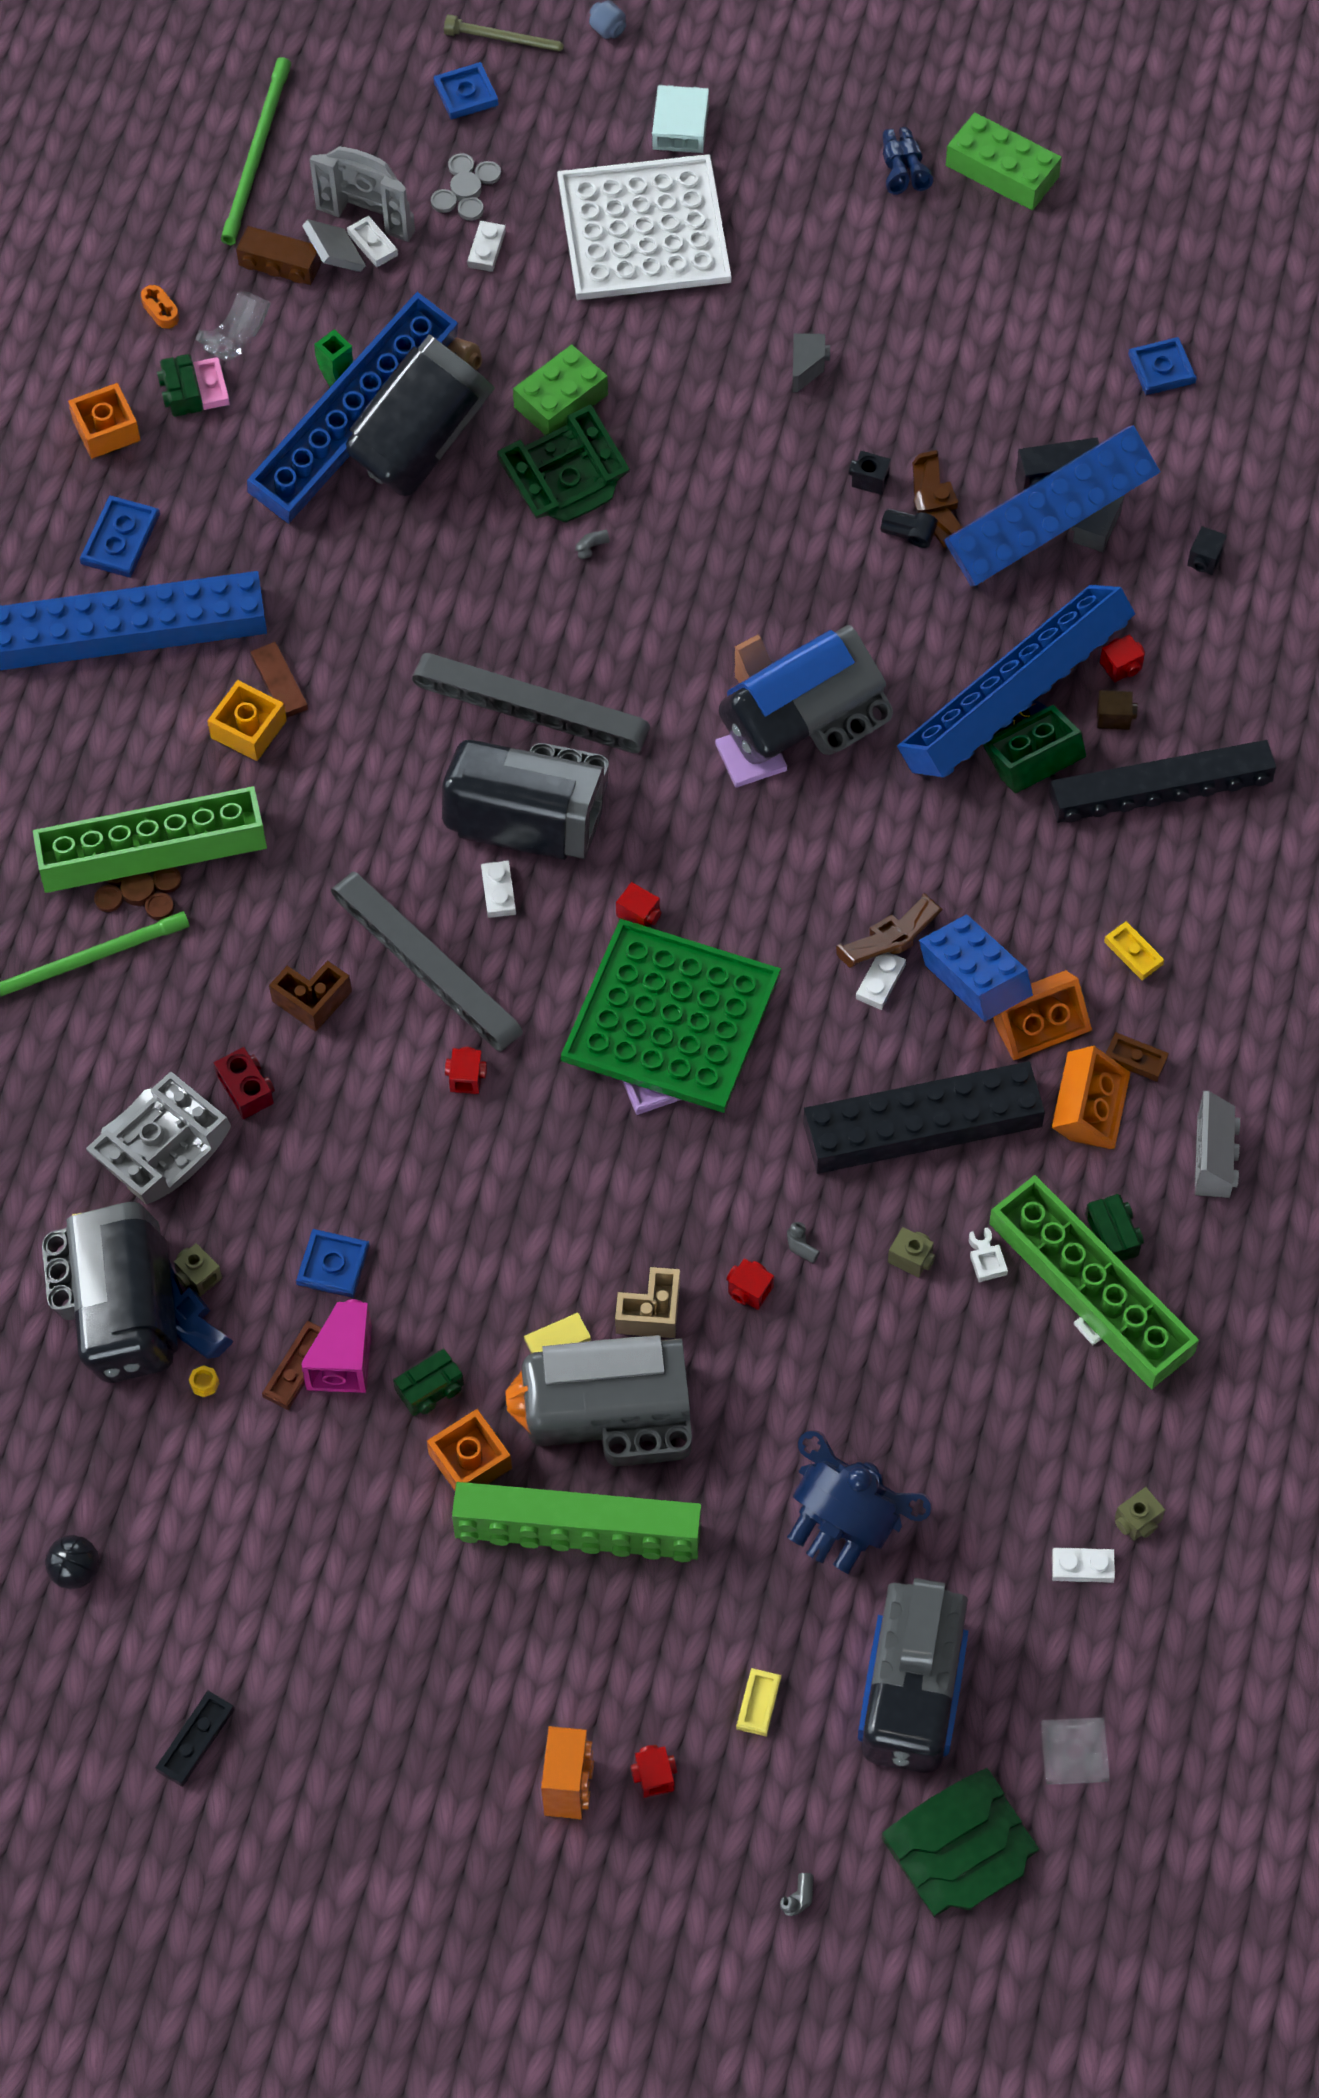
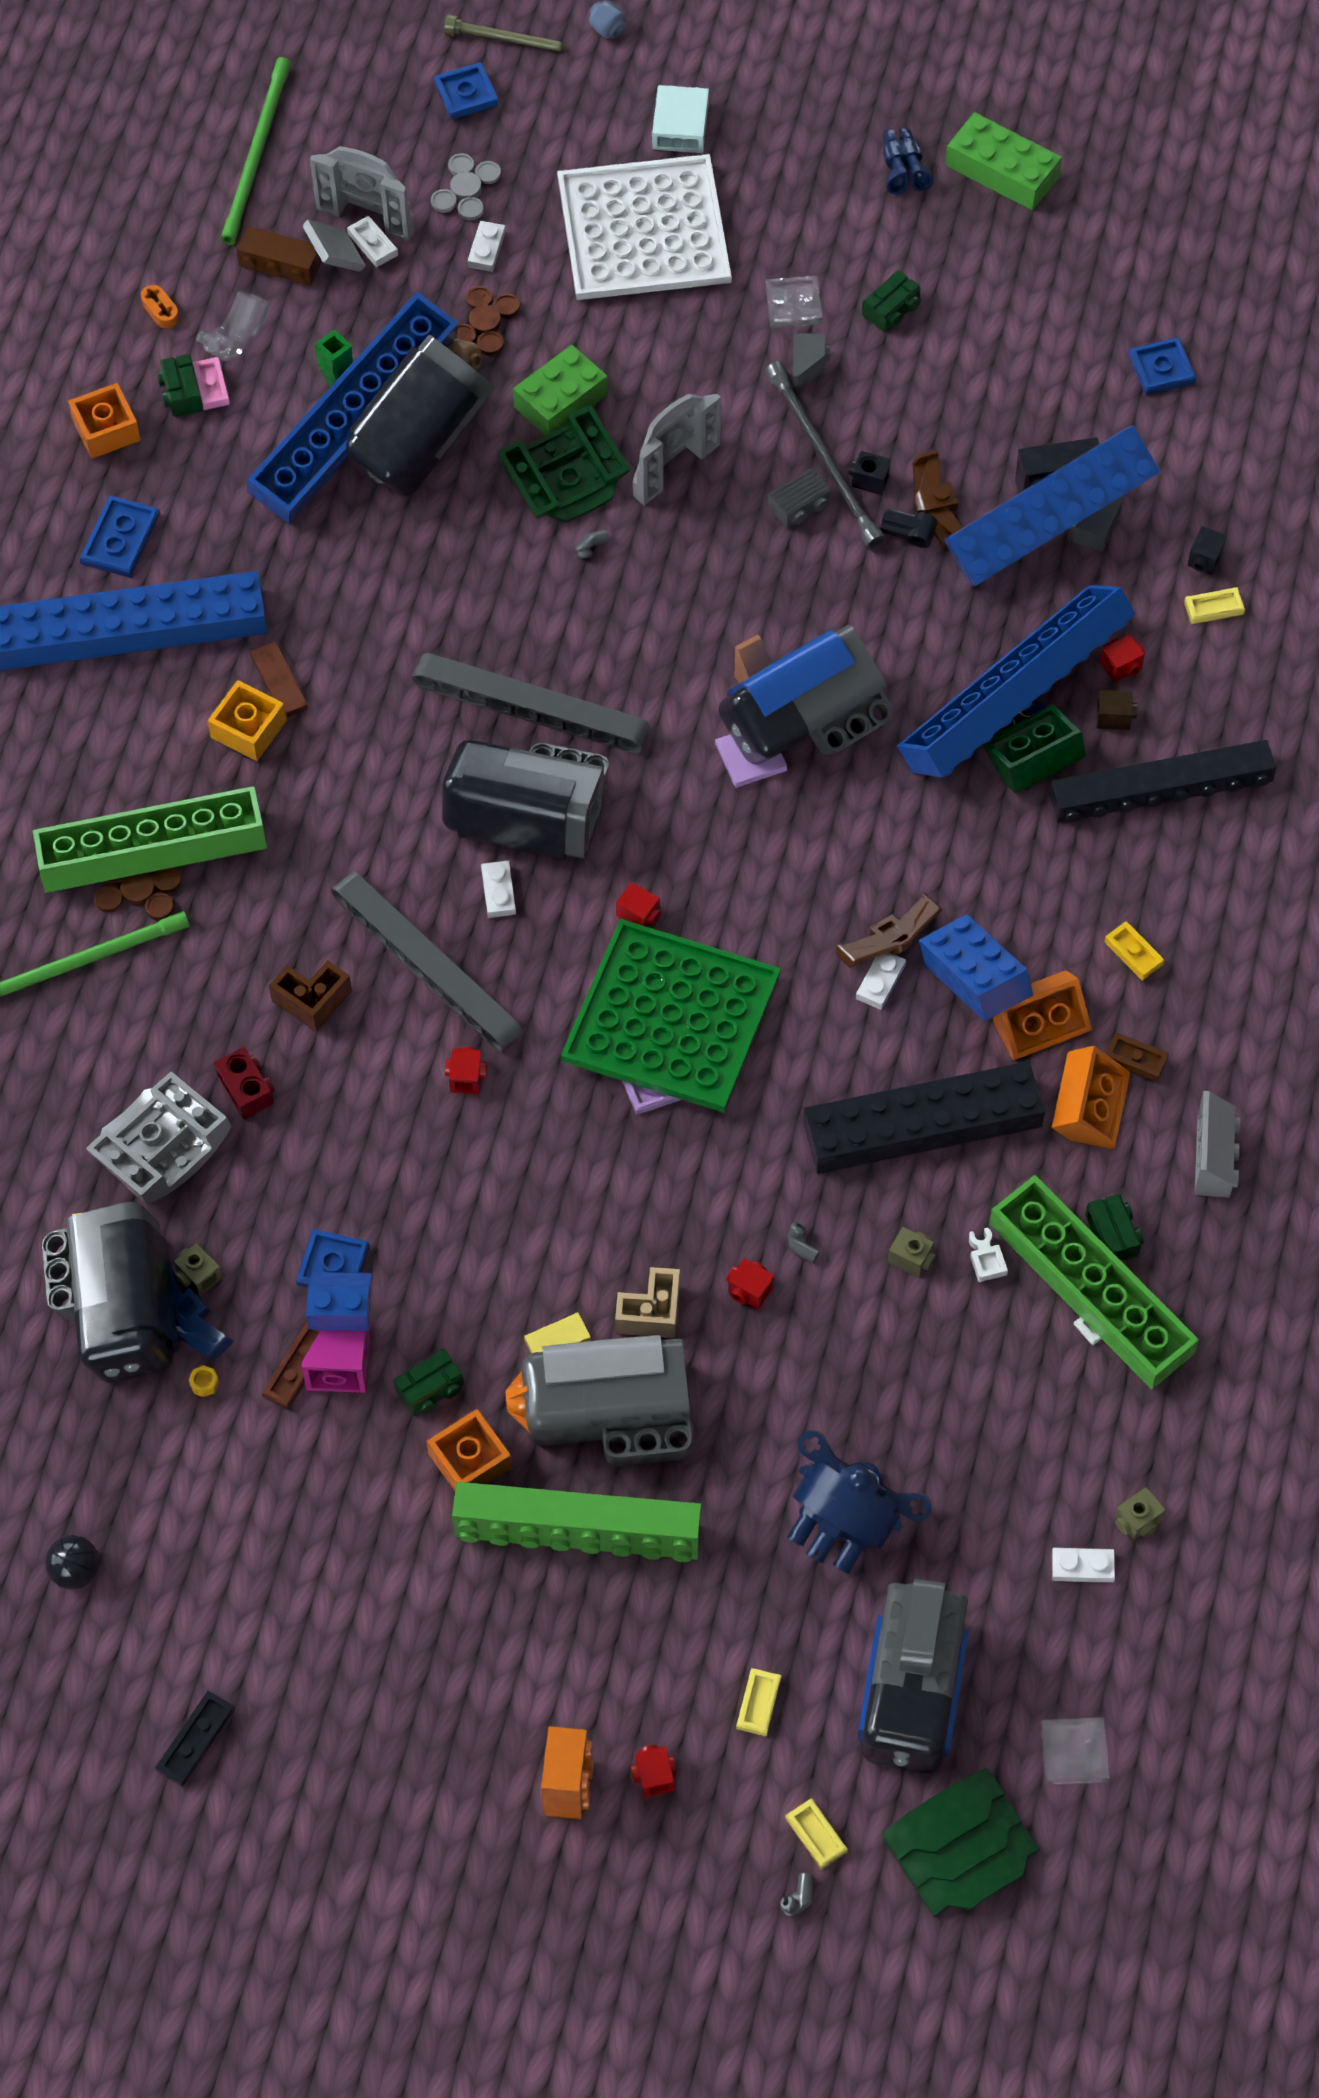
(339, 1301): none -> blue slope
(486, 320): none -> copper piece
(686, 423): none -> light grey slope
(793, 301): none -> clear plate
(799, 498): none -> dark grey brick
(816, 1833): none -> light yellow tile
(870, 532): none -> dark grey hose
(891, 301): none -> dark green brick
(1214, 605): none -> light yellow tile

